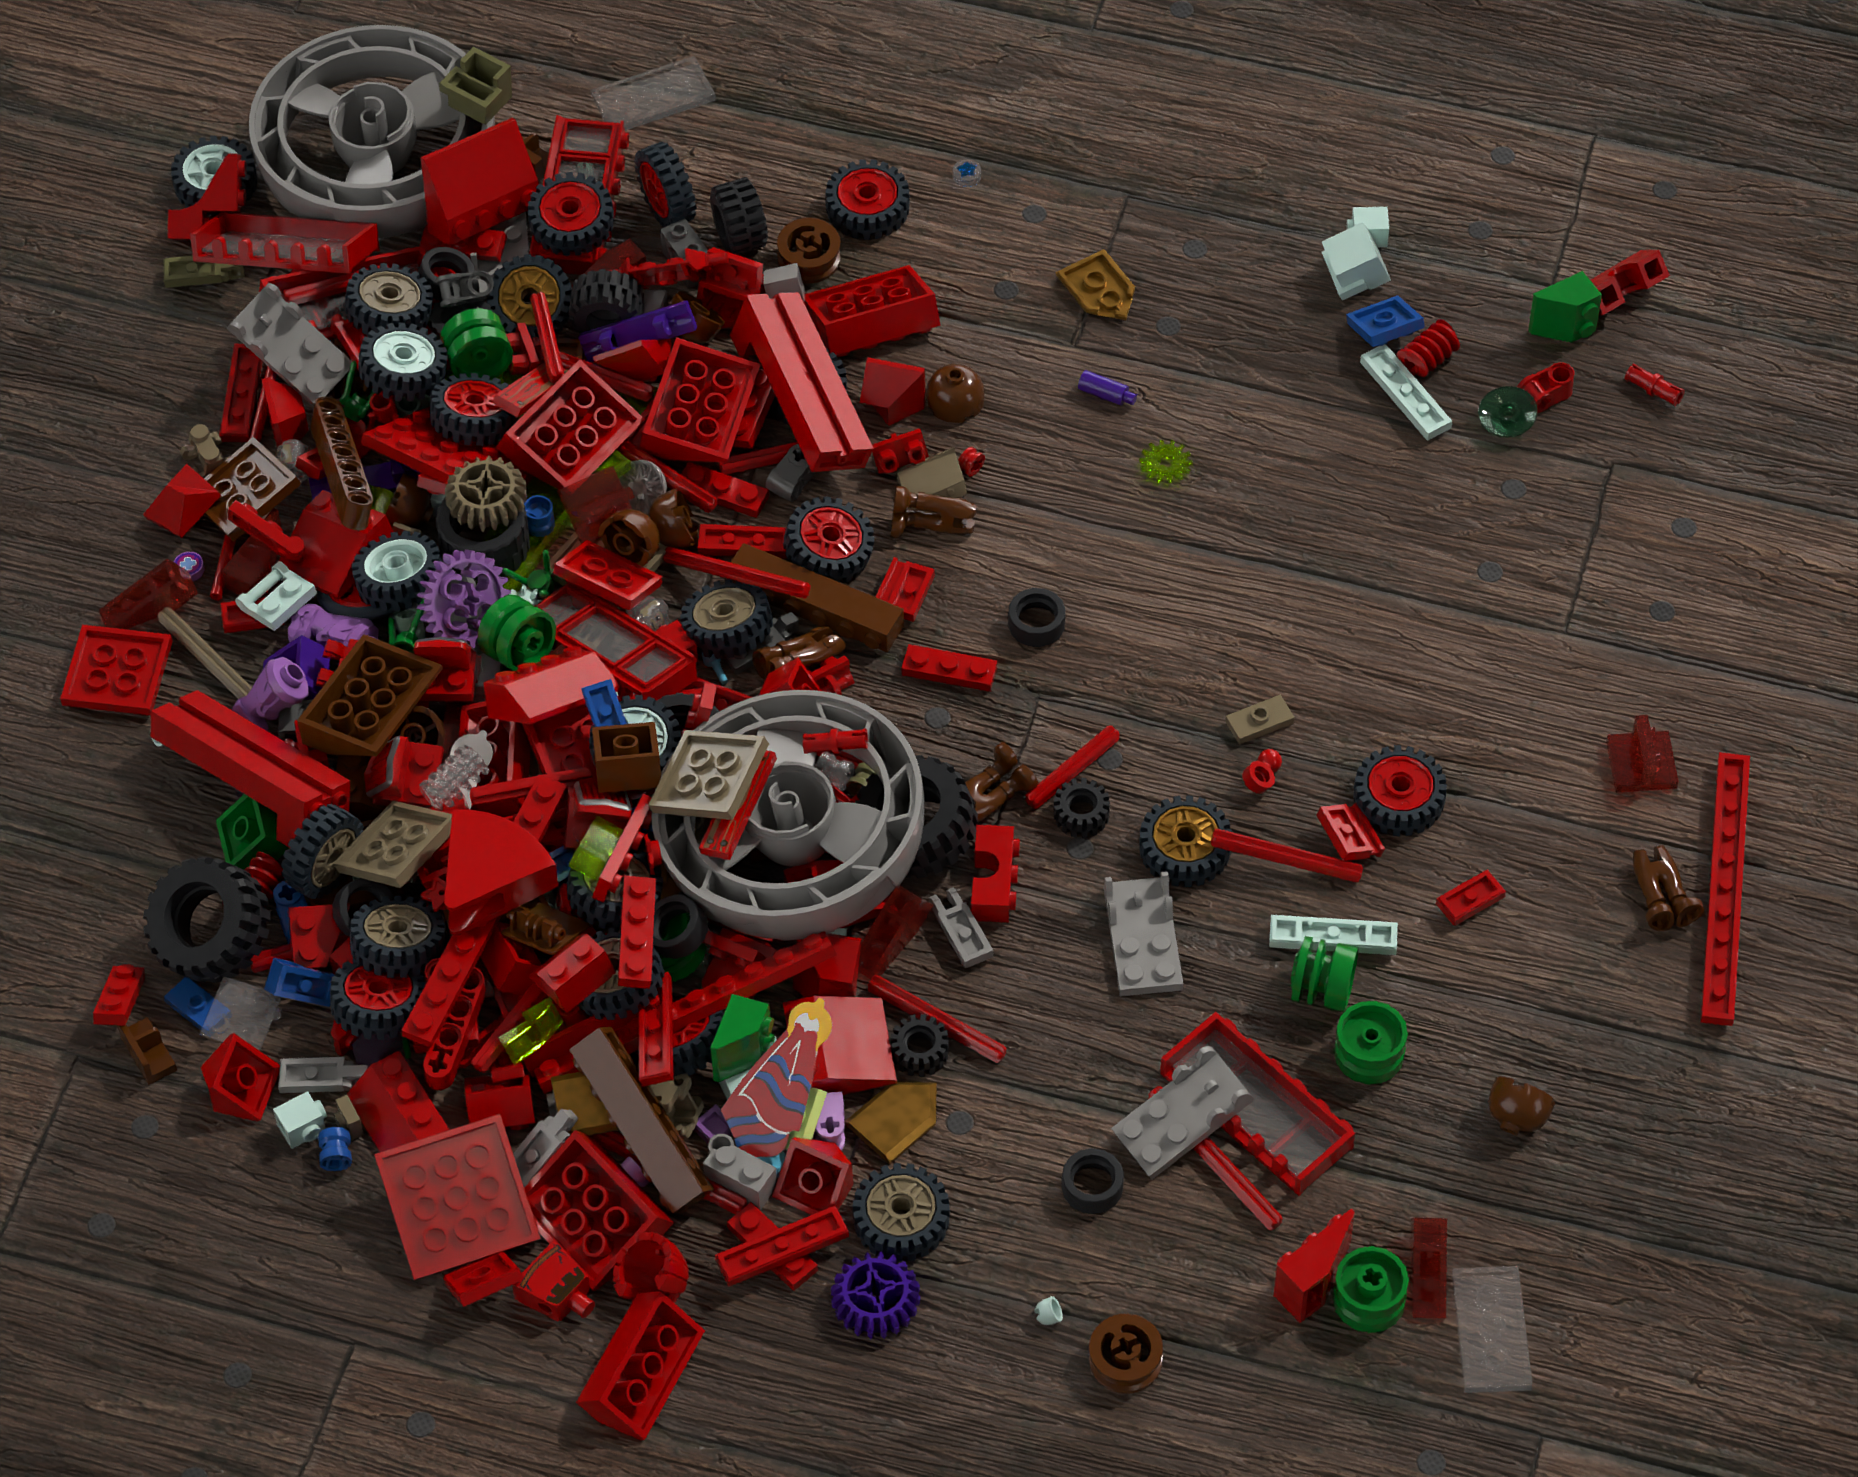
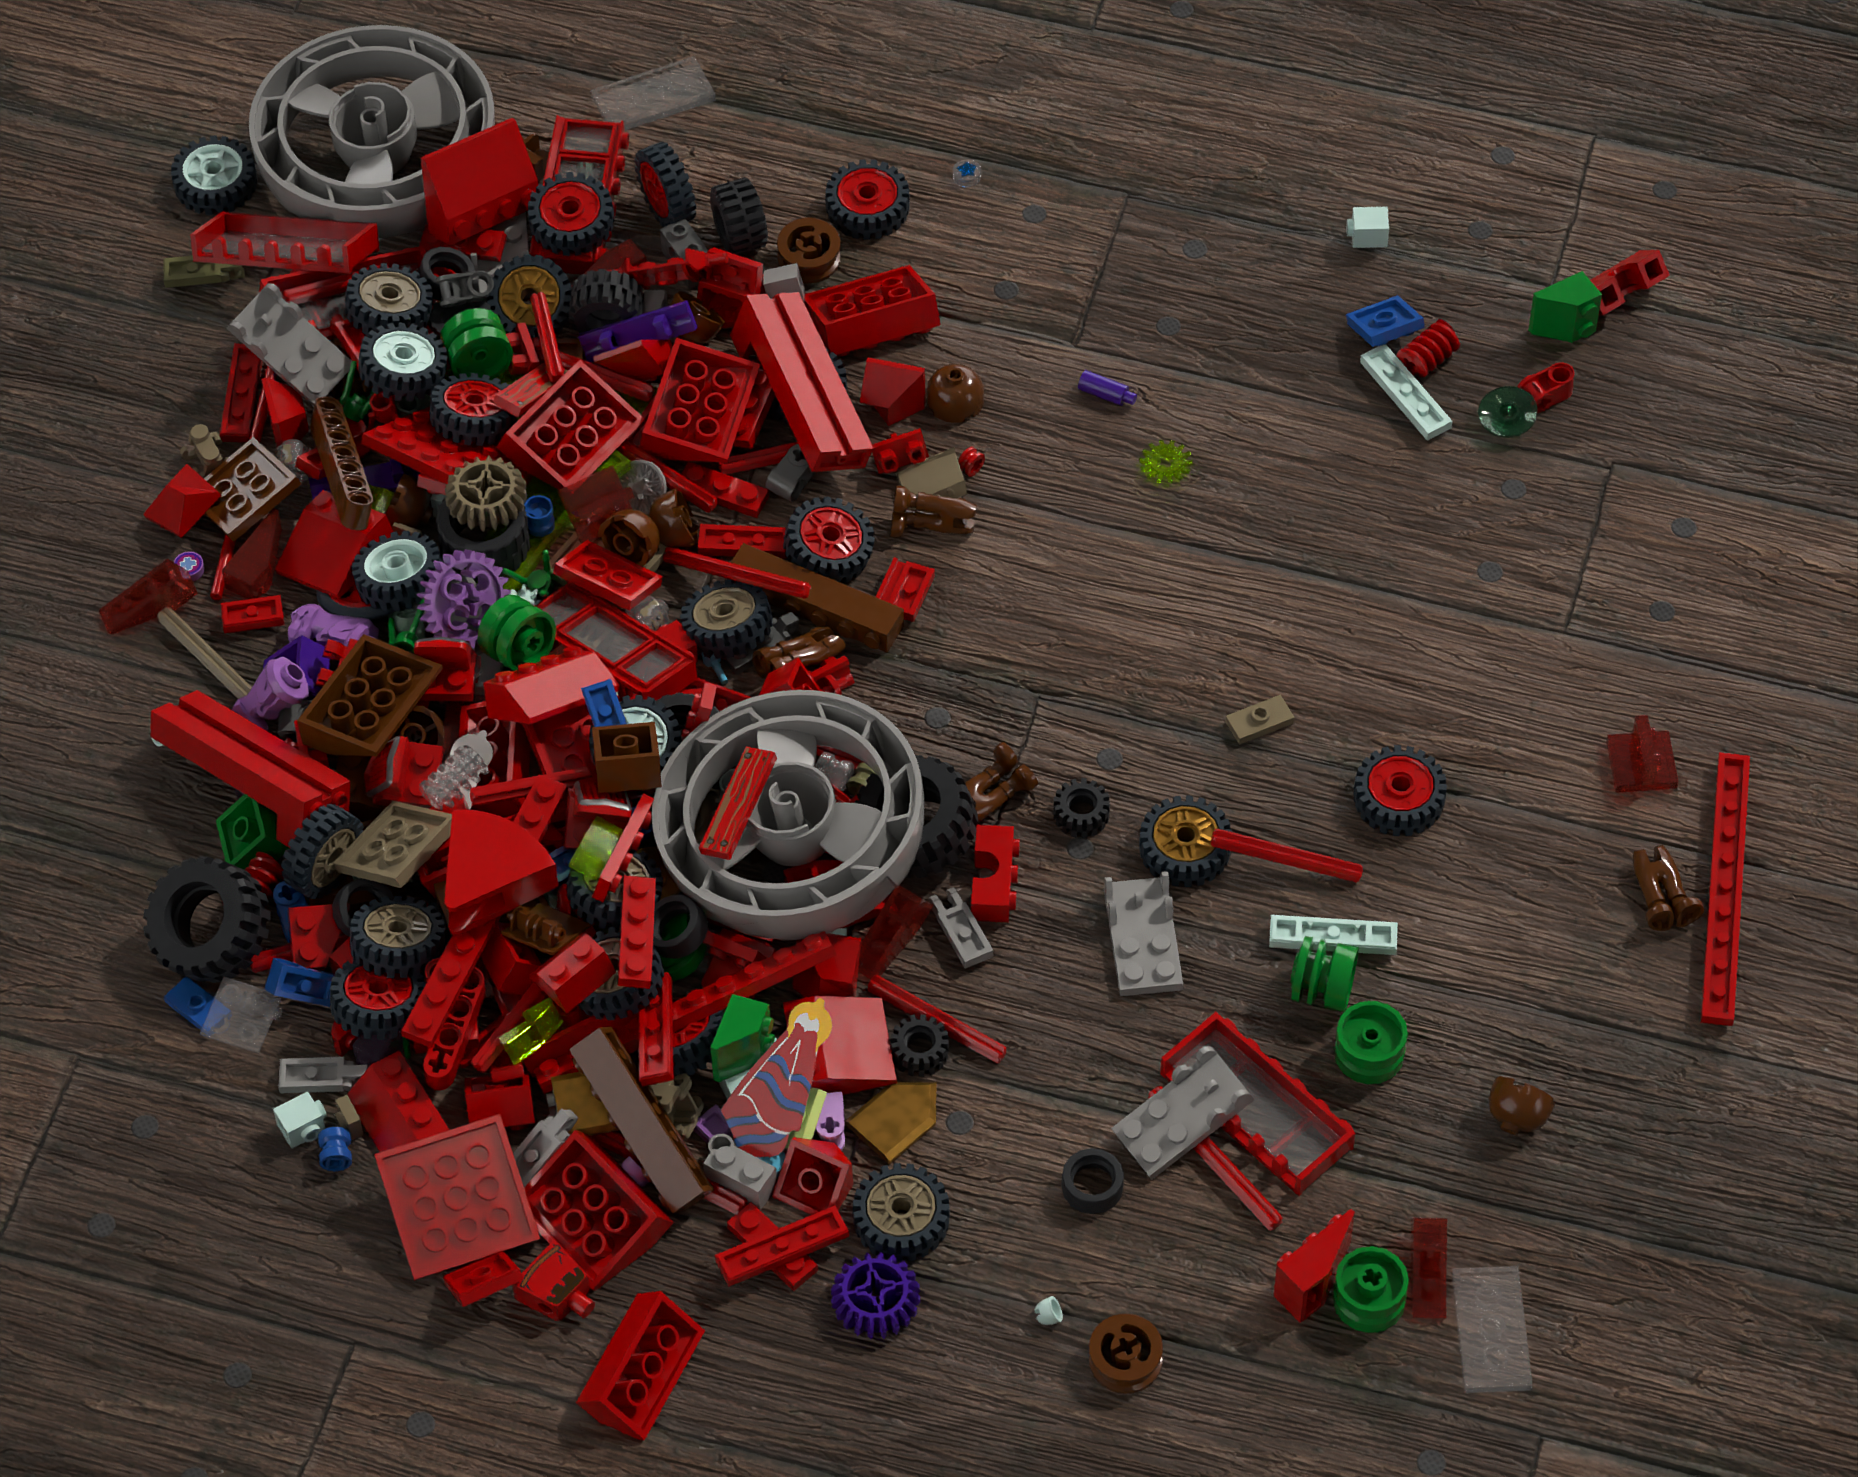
(116, 670): red plate -> none
(119, 995): red plate -> none
(147, 1050): reddish brown panel -> none
(221, 195): red arch -> none
(240, 1079): red slope -> none
(266, 532): red plate -> none
(281, 602): light aqua plate -> none
(432, 894): red plate -> none
(478, 86): olive plate -> none
(650, 1265): red hair -> none
(653, 853): red plate -> none
(708, 774): dark tan plate -> none
(835, 741): red pin -> none
(949, 667): red plate -> none
(1033, 635): black tyre -> none
(1072, 766): red axle -> none
(1099, 285): pearl gold tile -> none
(1260, 773): red plate -> none
(1350, 832): red plate -> none
(1354, 261): light aqua plate -> none
(1470, 897): red plate -> none
(1654, 384): red pin -> none

